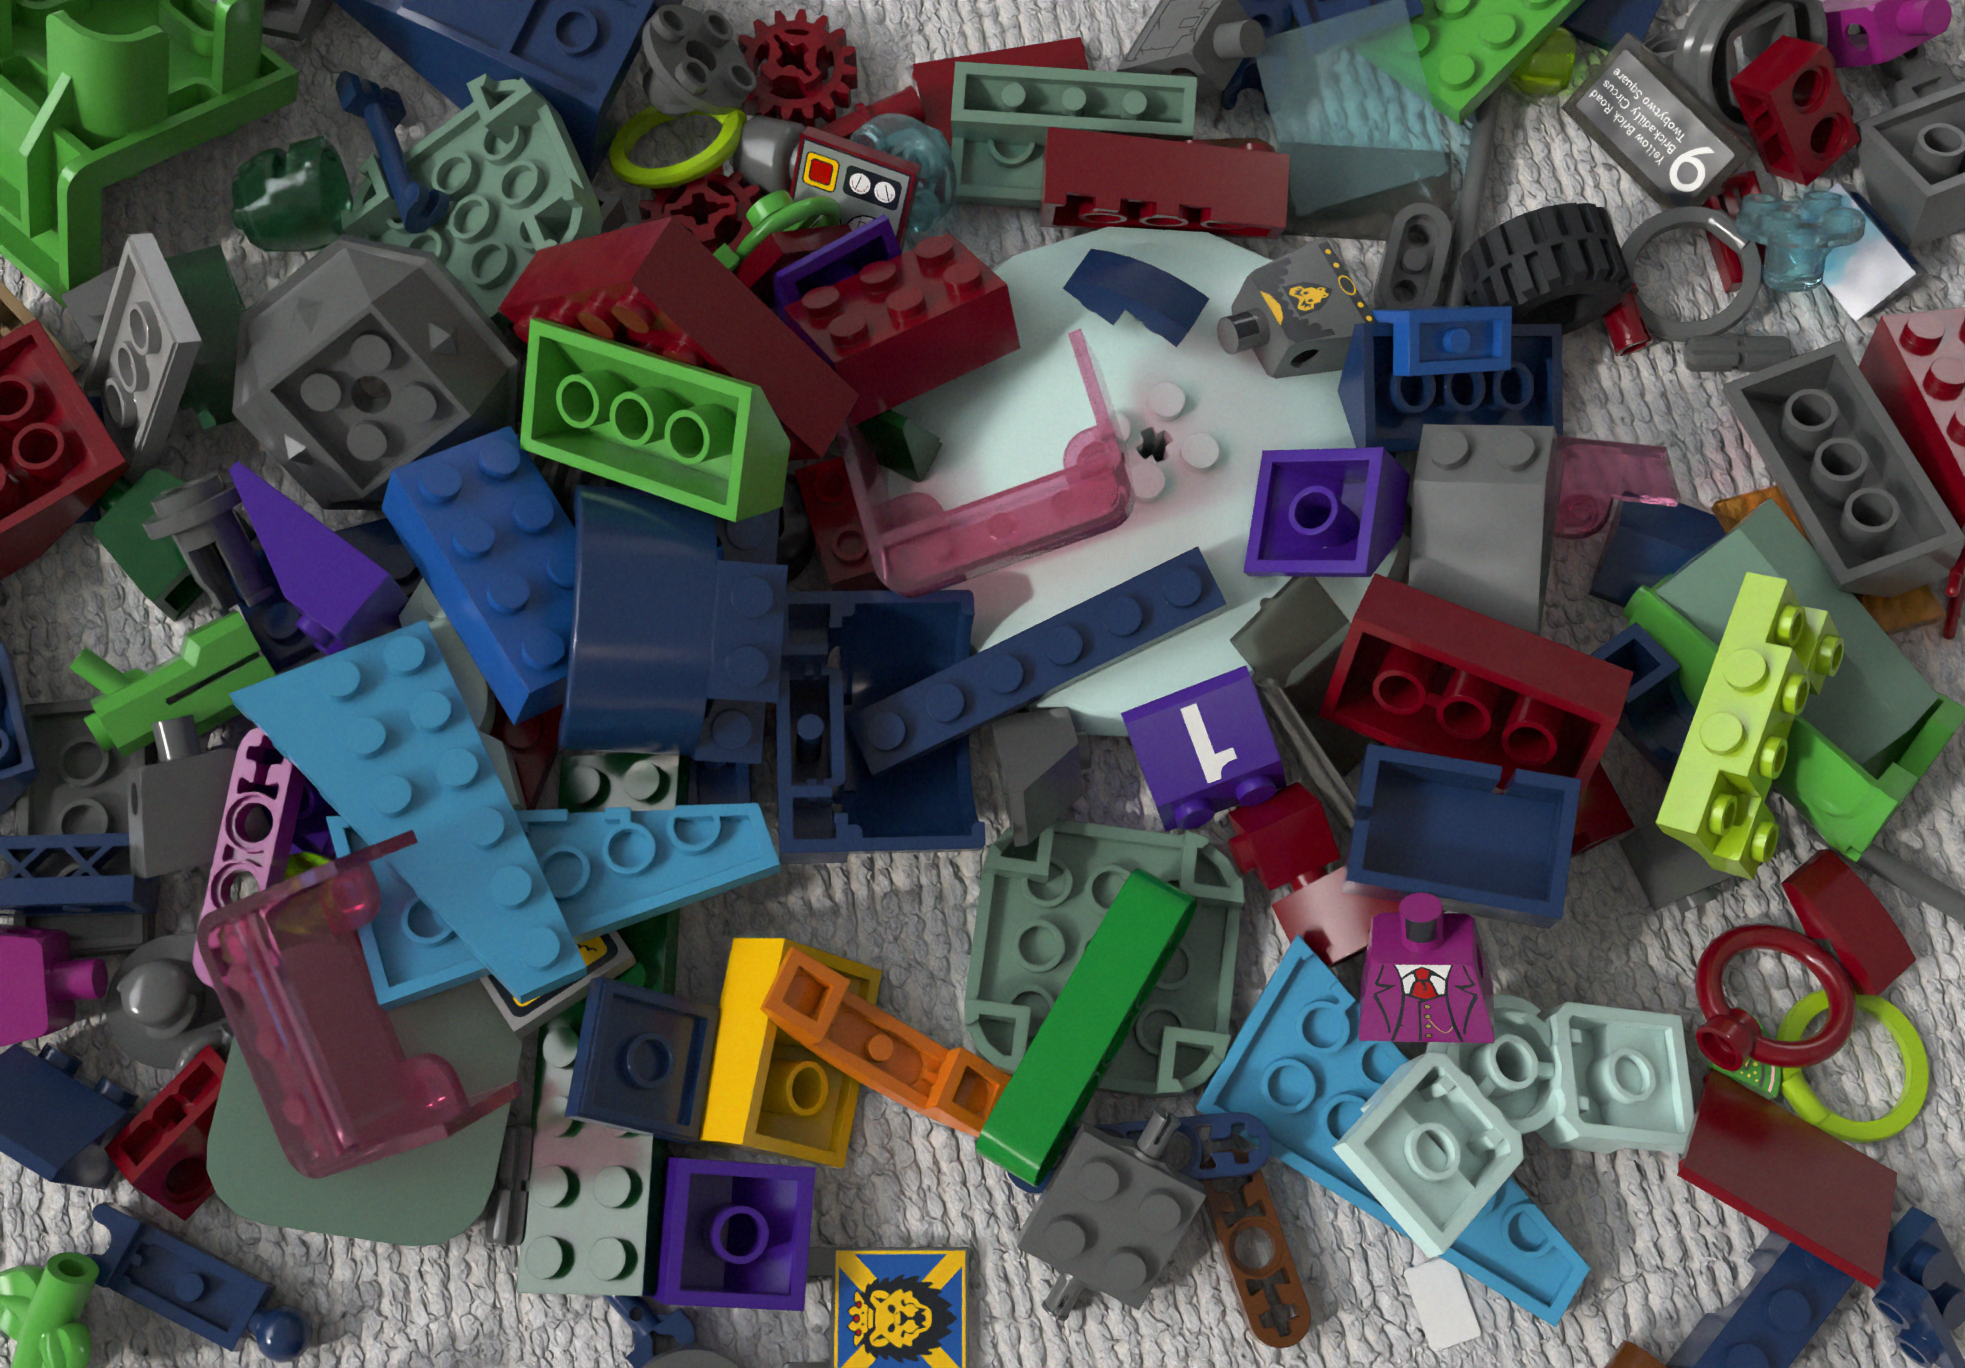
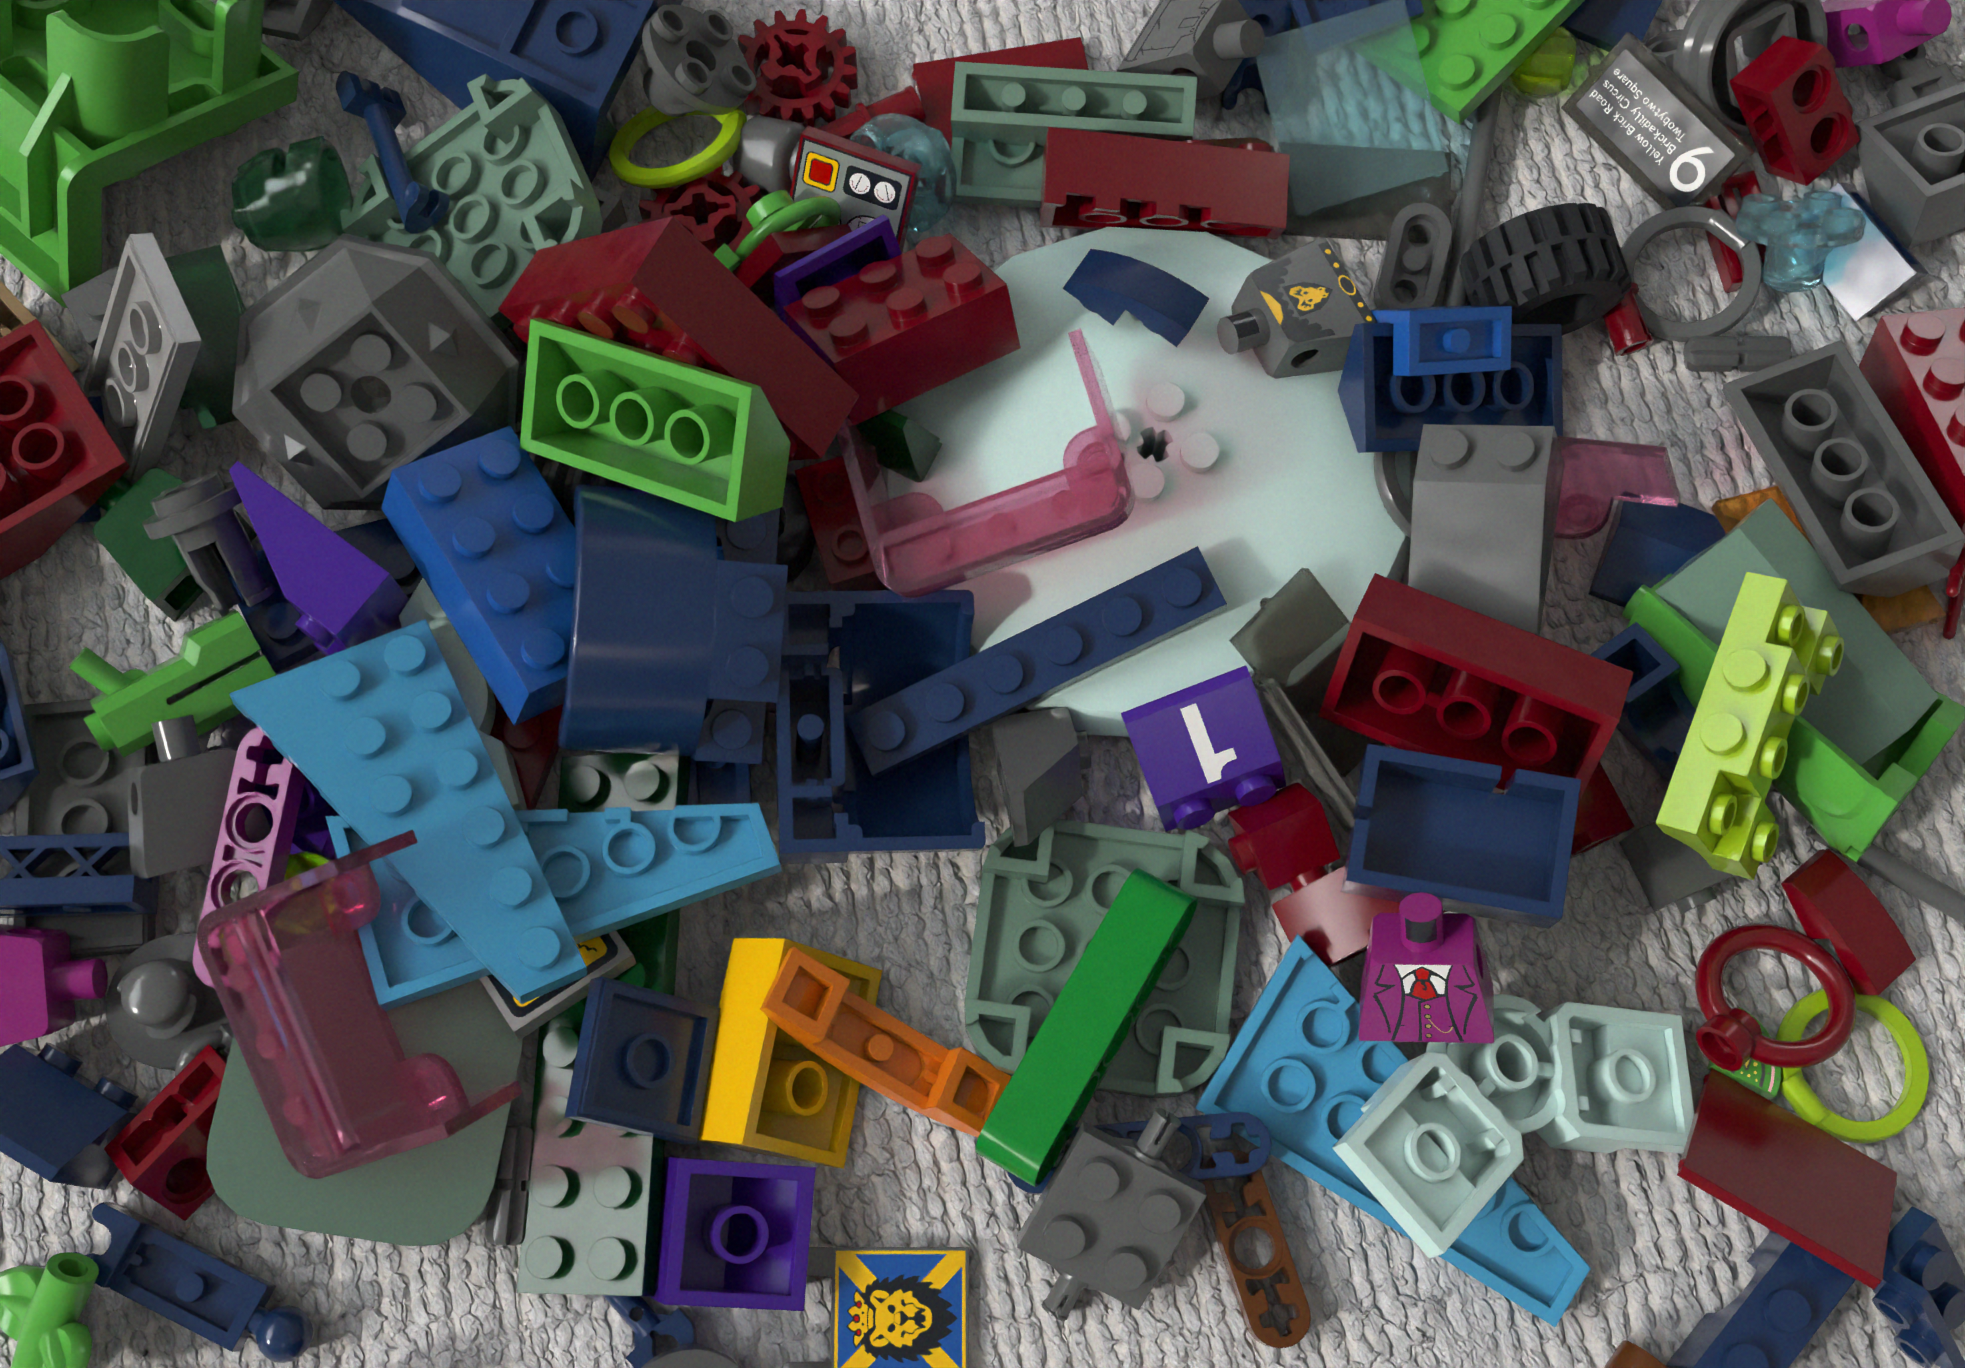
(1326, 512): dark purple slope -> none
(1442, 1304): white sticker -> none

